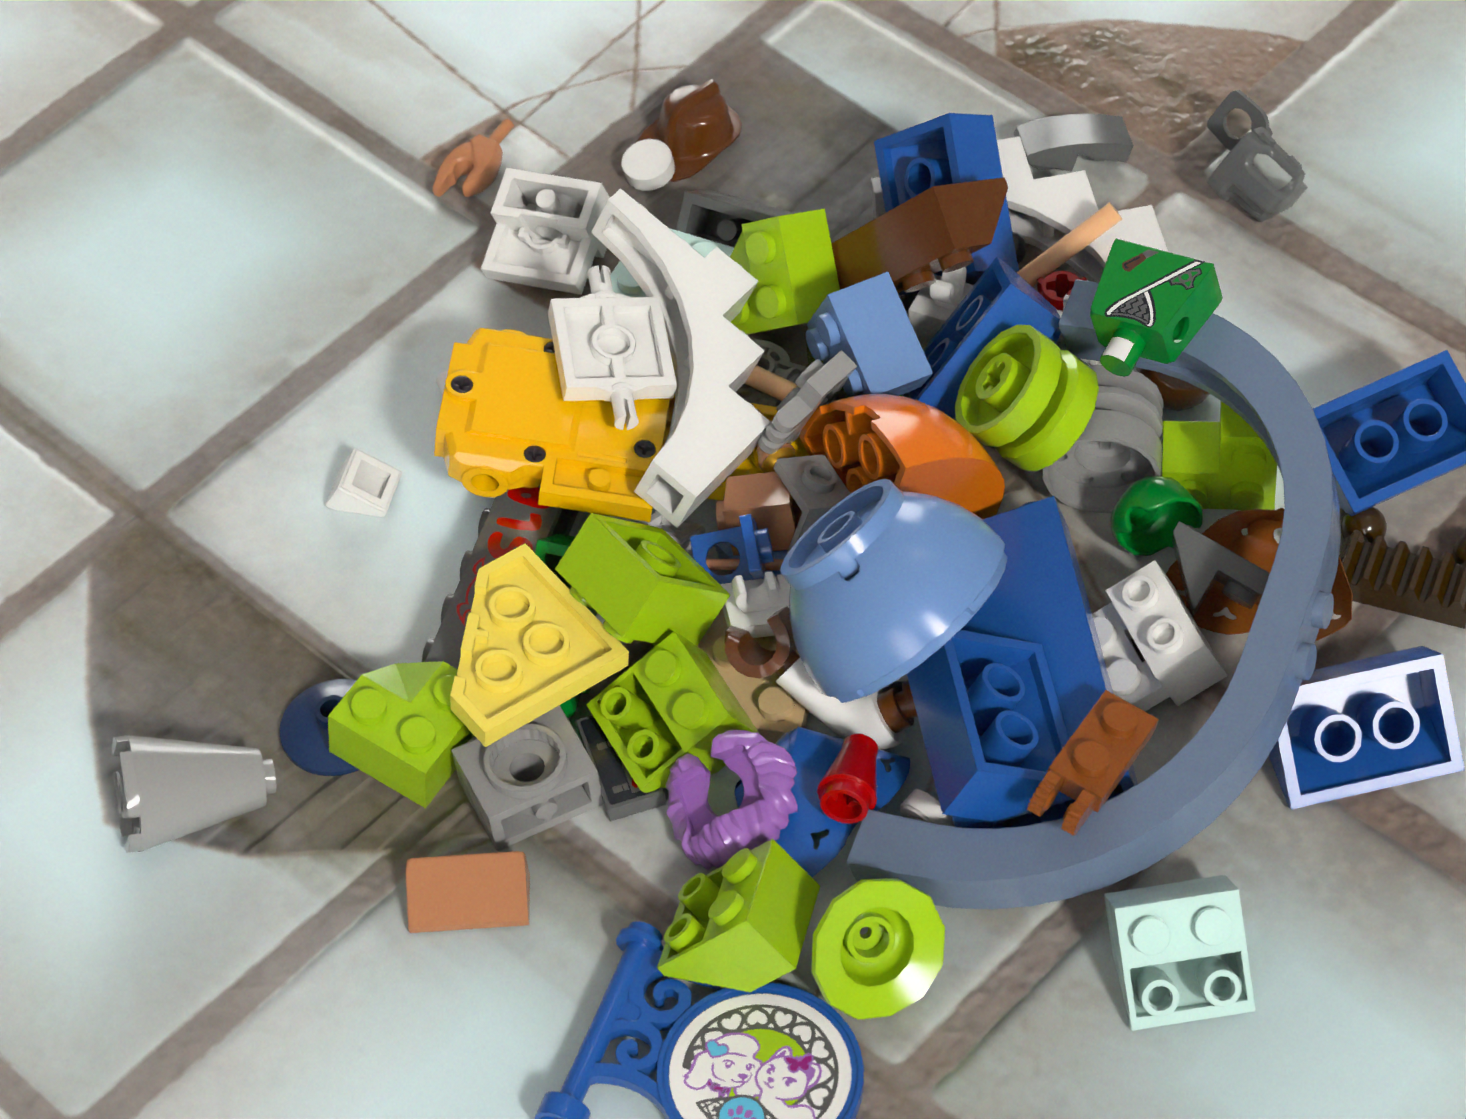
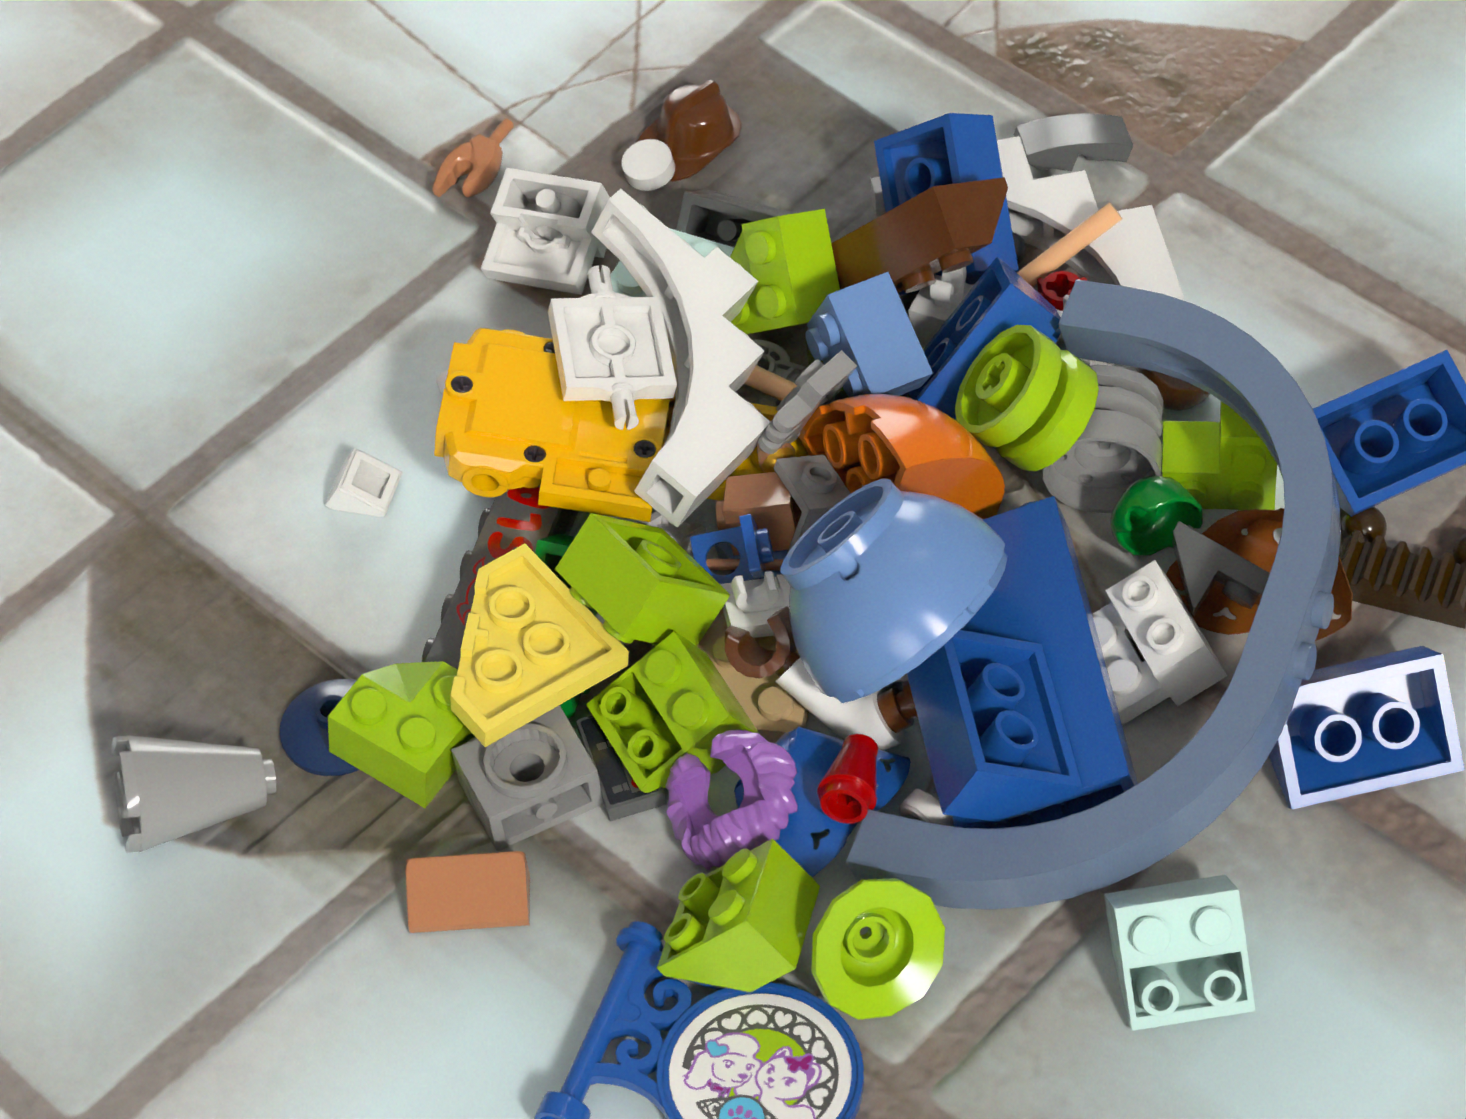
(1094, 759): dark orange hinge -> none
(1150, 304): green torso -> none
(1236, 173): dark grey piece -> none

